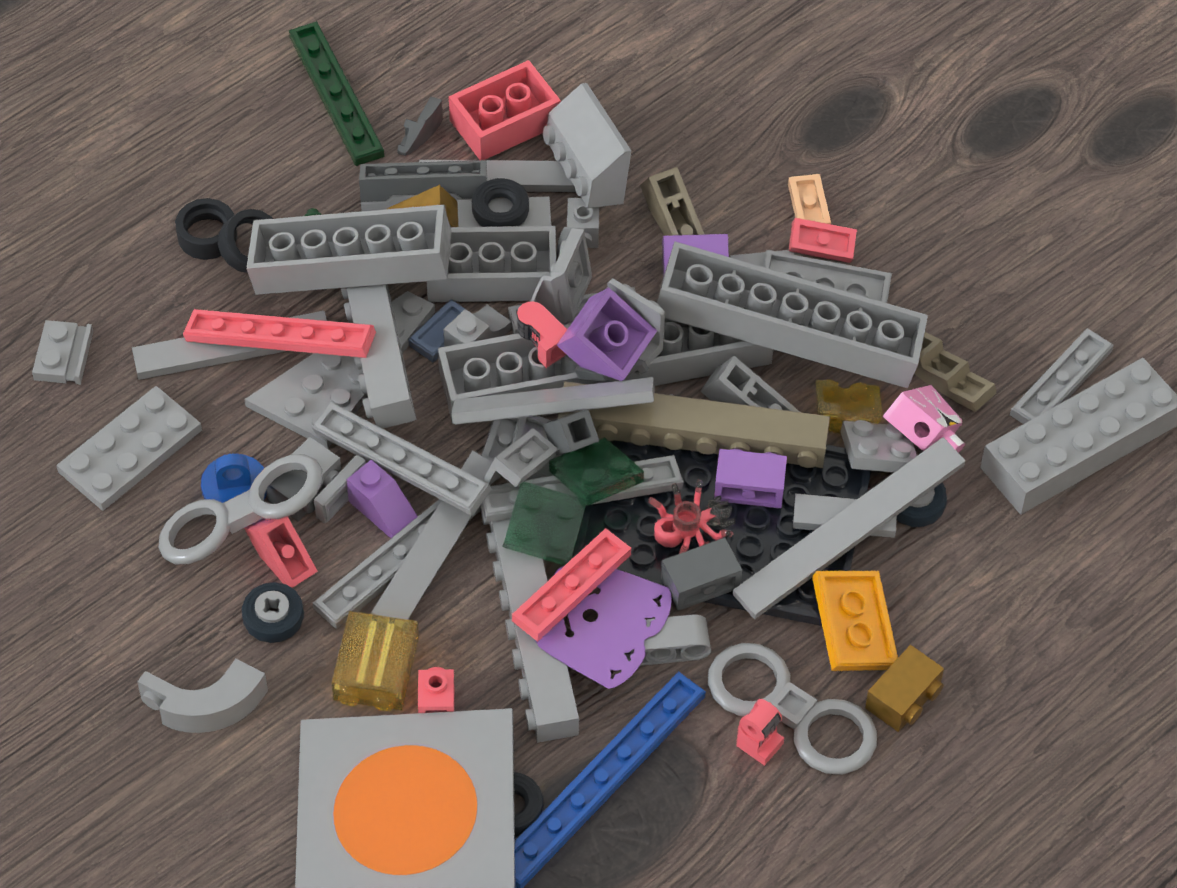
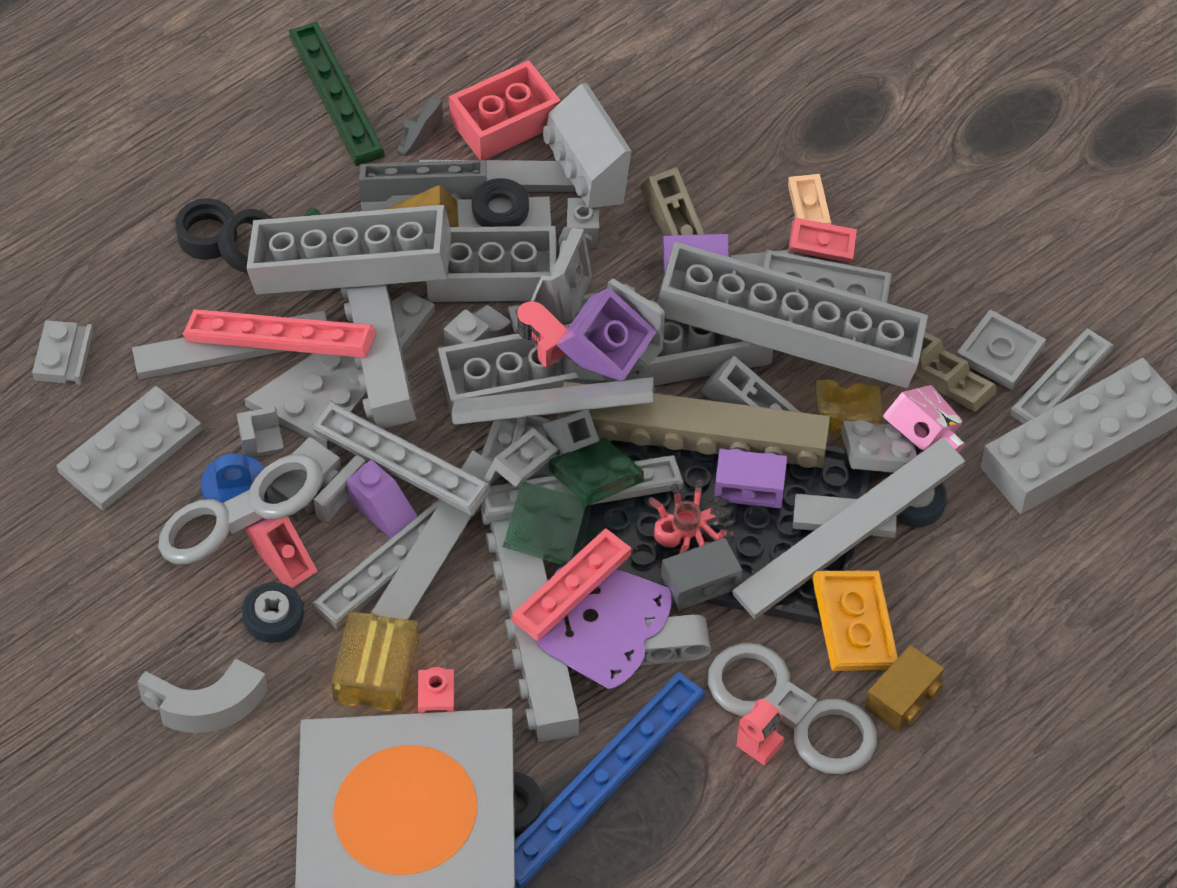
(260, 432): none -> light grey panel
(431, 334): sand blue tile -> none
(1001, 349): none -> light grey plate

